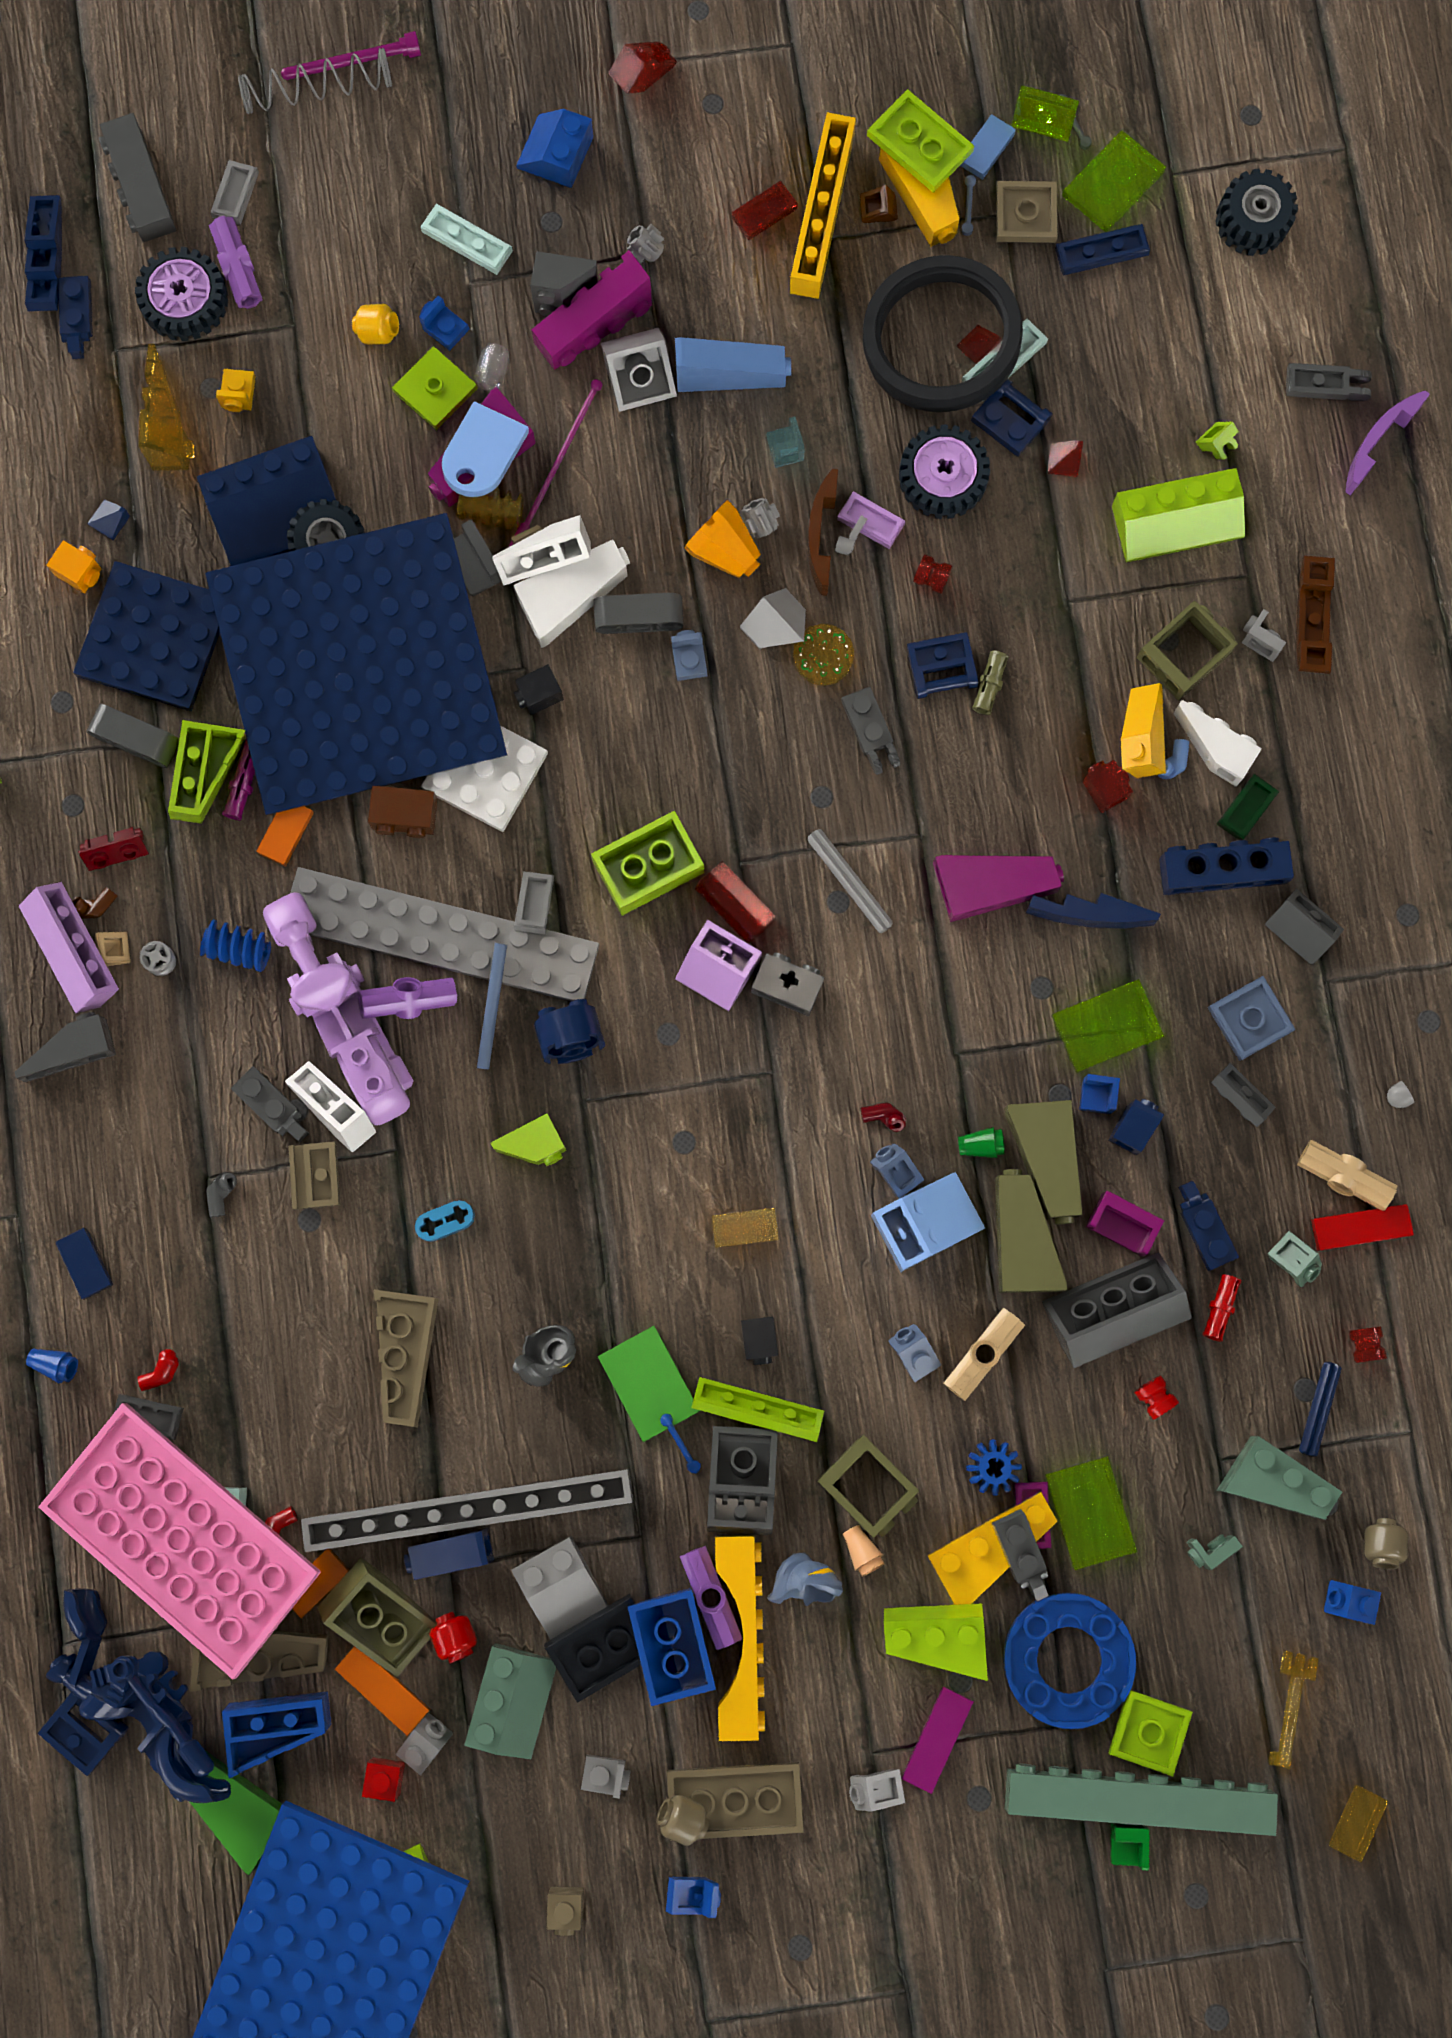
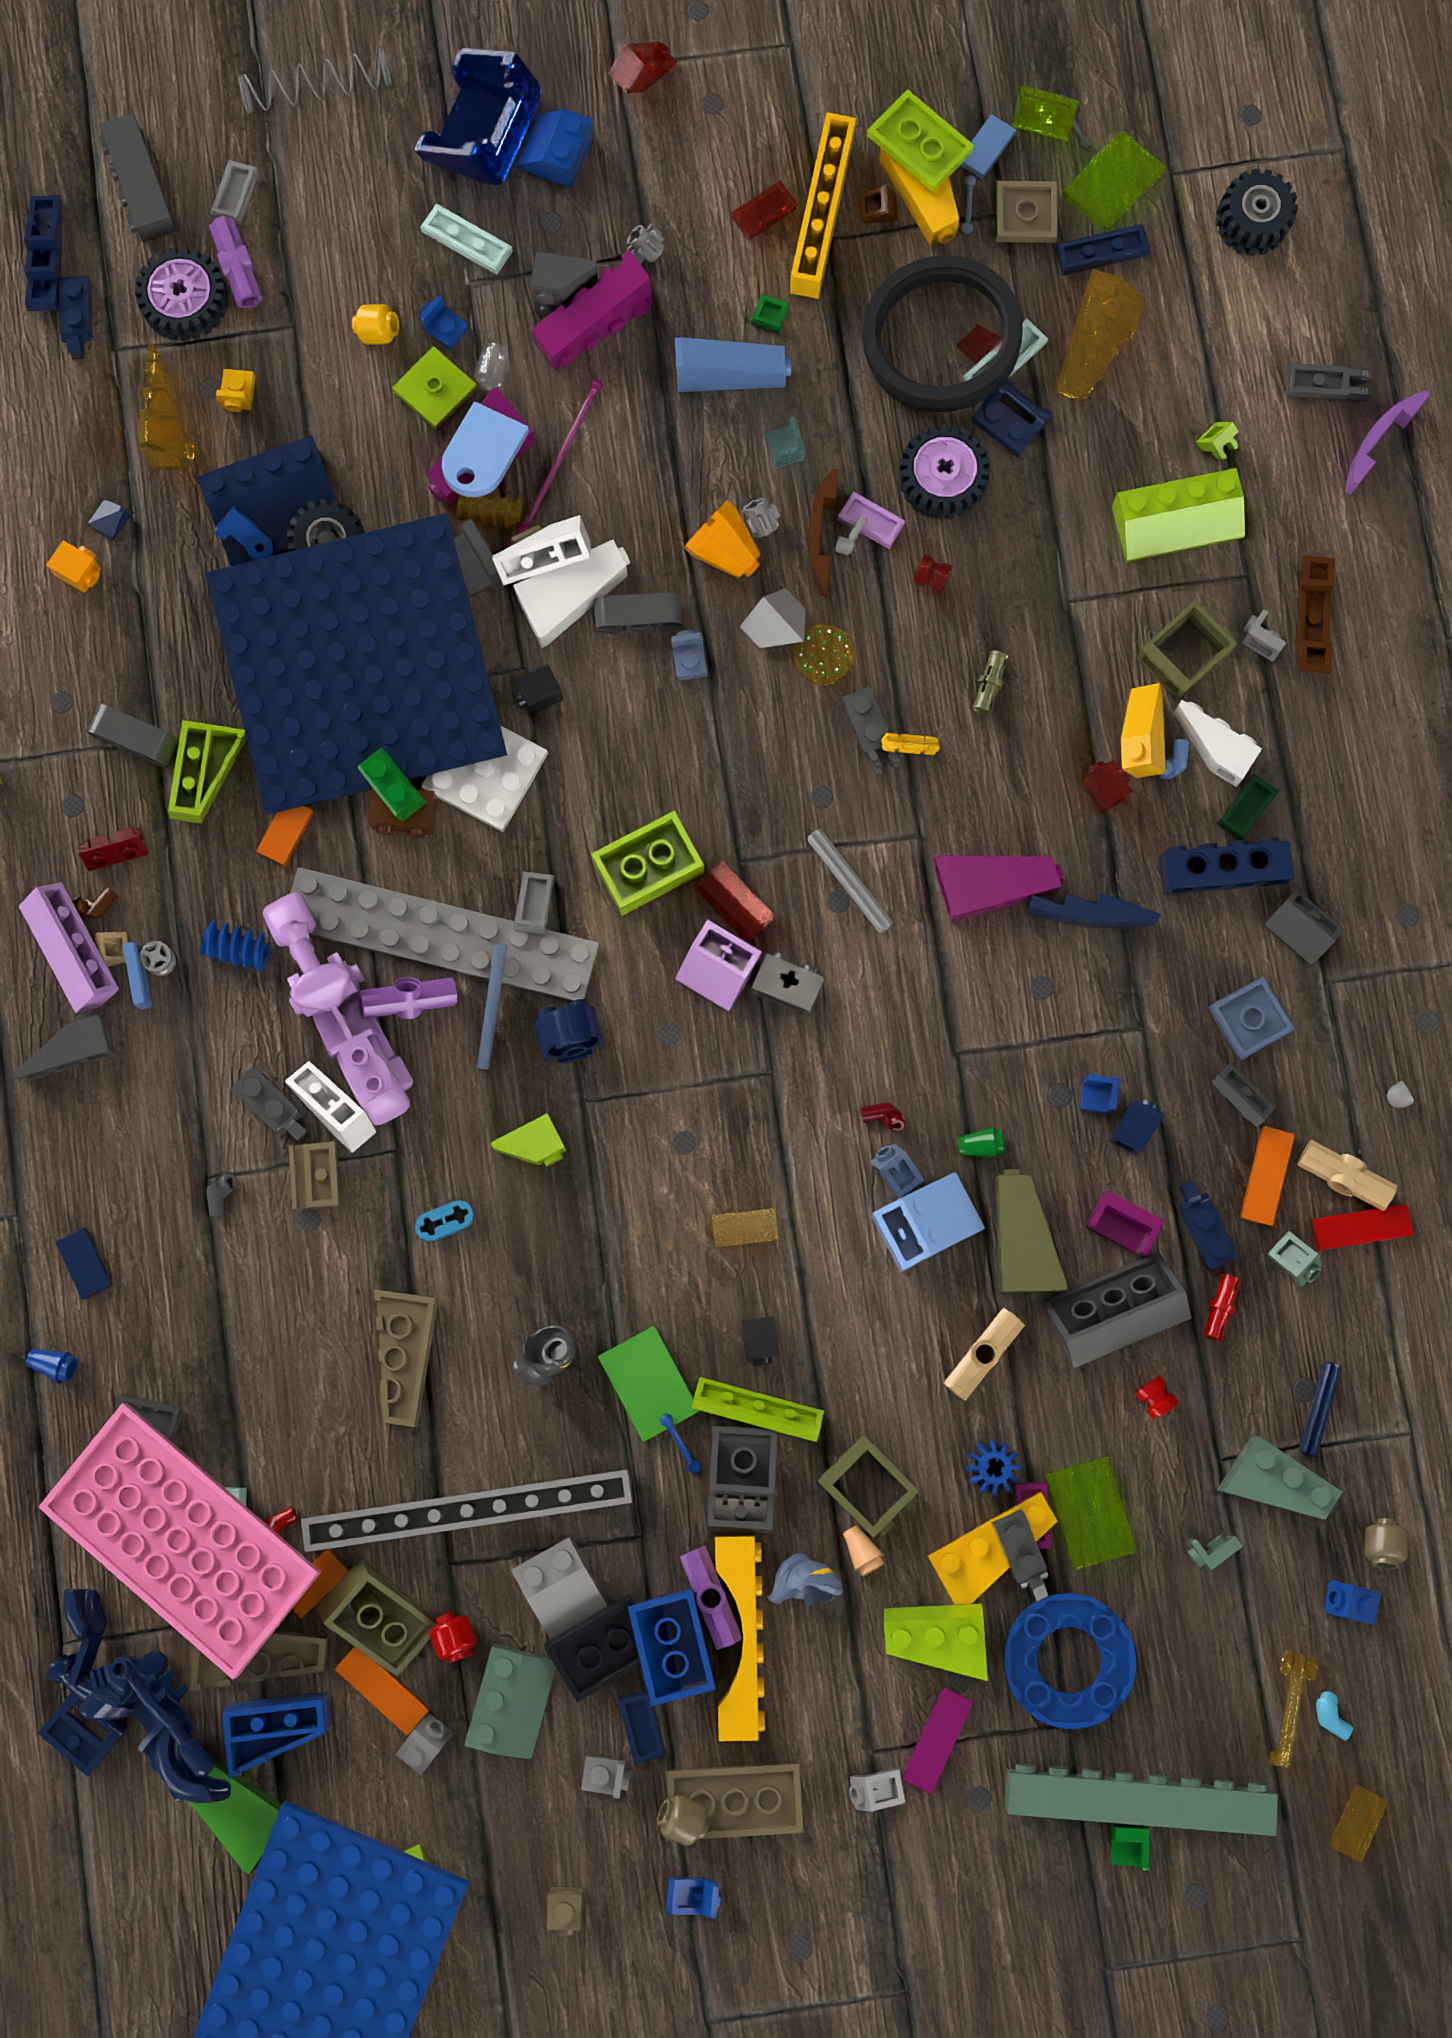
(137, 976): none -> medium blue tile
(150, 637): dark blue plate -> none
(163, 1372): red arm -> none
(234, 807): magenta pin -> none
(246, 532): none -> blue leg
(383, 1779): red brick -> none
(391, 784): none -> green brick
(406, 45): magenta piece -> none
(449, 1554): dark blue slope -> none
(486, 118): none -> clear blue windscreen
(639, 369): light grey slope -> none
(641, 1727): none -> dark blue tile
(770, 314): none -> green tile
(910, 743): none -> yellow axle
(914, 1352): sand blue bracket -> none
(941, 655): dark blue plate -> none
(1049, 1153): olive slope -> none
(1065, 458): clear red slope -> none
(1102, 327): none -> clear yellow wedge
(1107, 1026): clear neon green tile -> none
(1150, 1732): lime plate -> none
(1267, 1176): none -> orange tile
(1328, 1715): none -> medium azure arm
(1368, 1344): clear red wheel -> none

